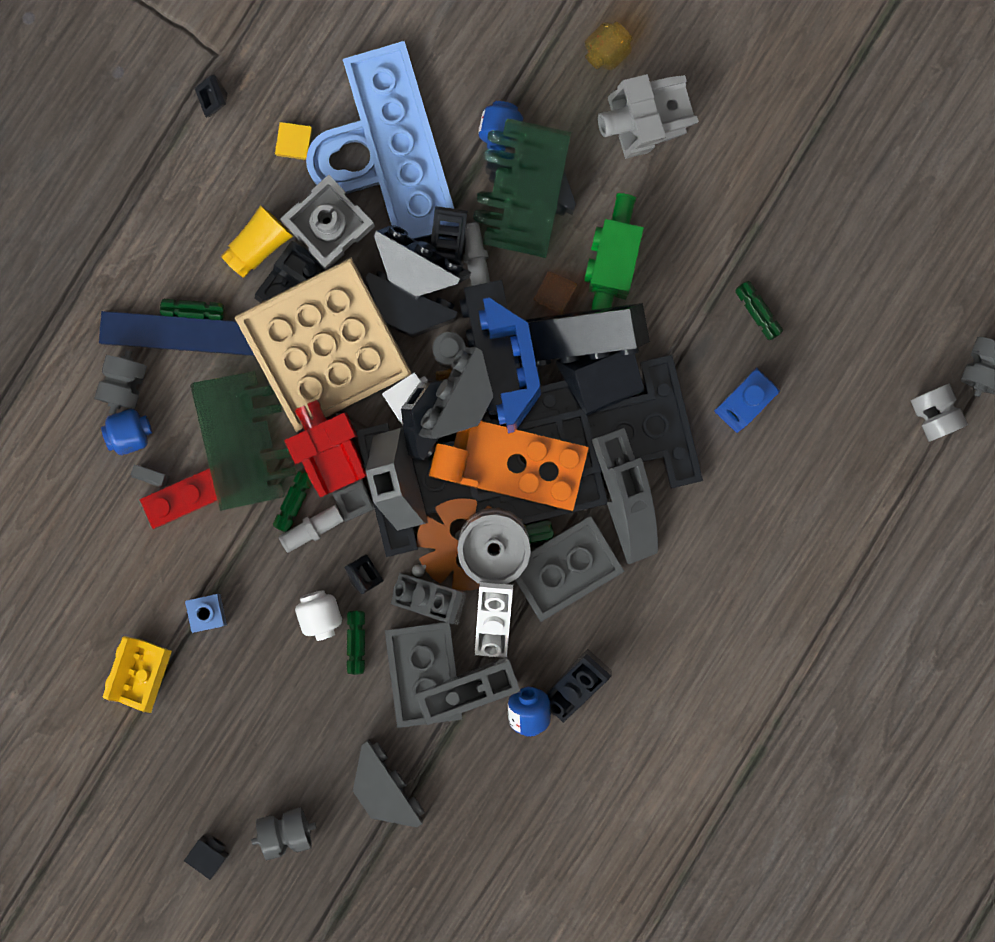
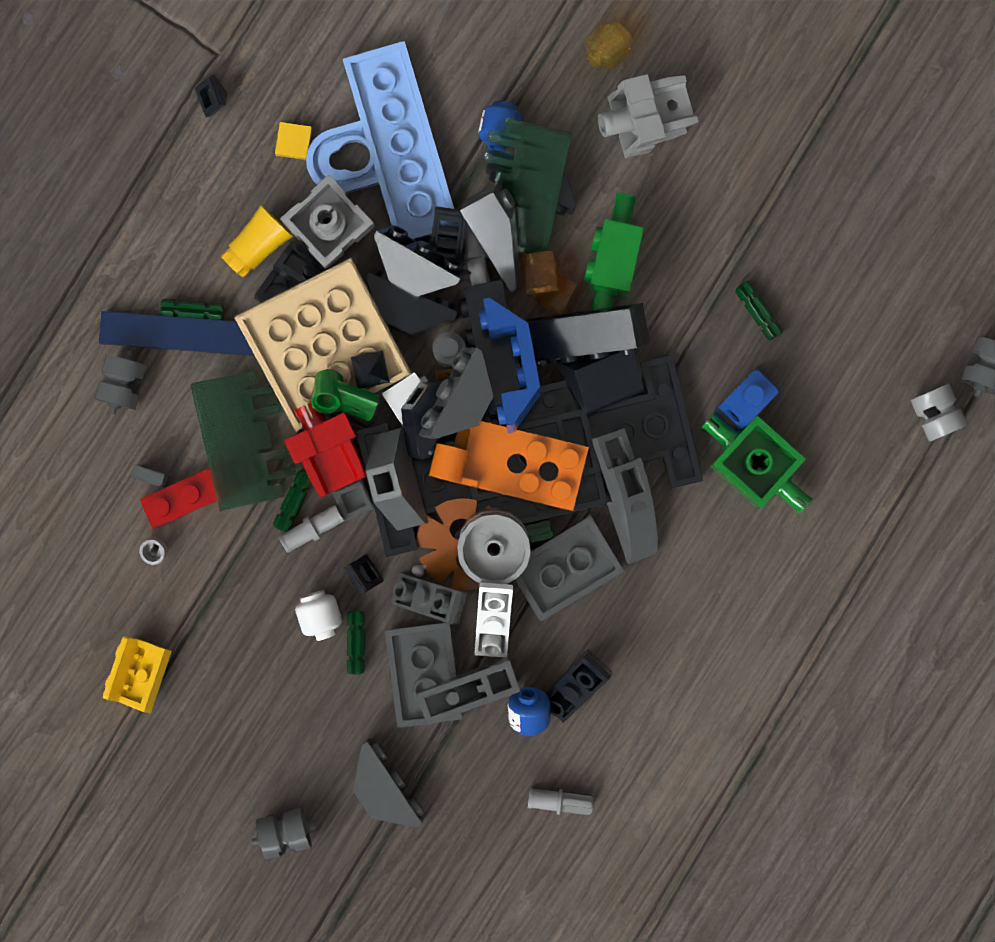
(126, 431): blue head -> none
(147, 548): none -> light grey hinge
(207, 856): black plate -> none
(214, 605): medium blue plate -> none
(333, 394): none -> green piece
(370, 369): none -> black slope
(494, 224): none -> slope
(541, 272): none -> clear orange slope
(560, 801): none -> light grey axle
(779, 462): none -> green brick

